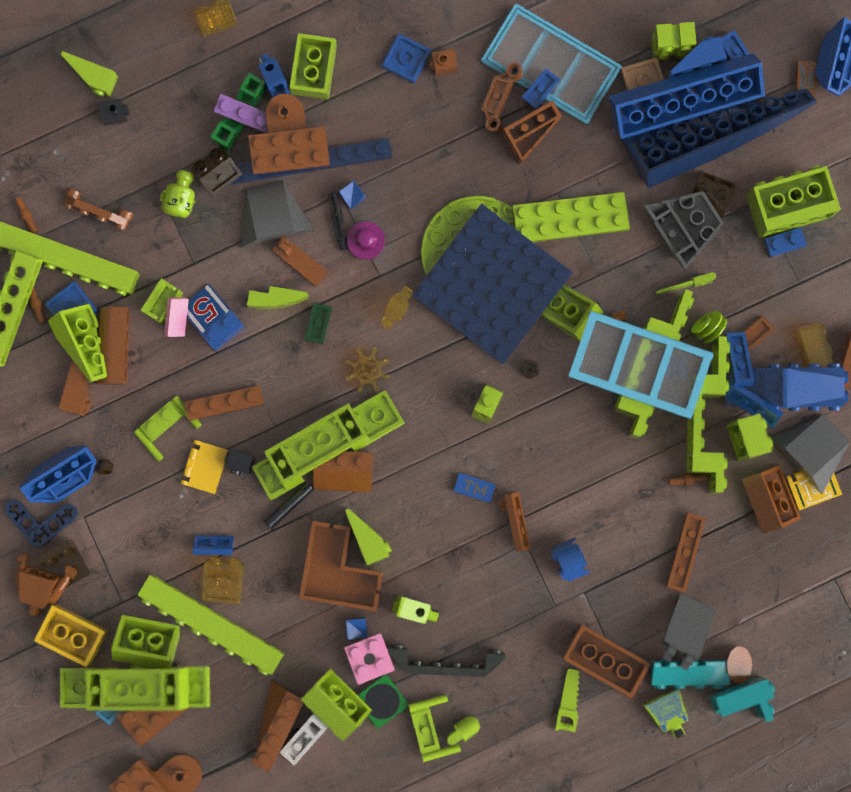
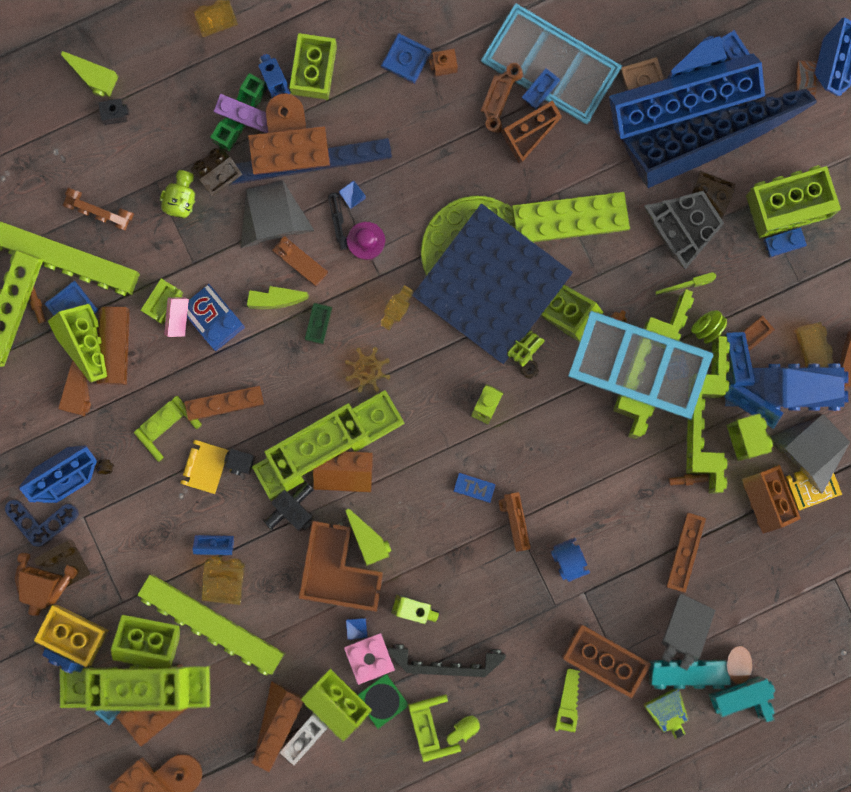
(26, 215): dark orange bar -> none
(57, 659): none -> blue plate
(293, 511): none -> black bracket
(526, 347): none -> lime arm
(673, 40): lime brick -> none

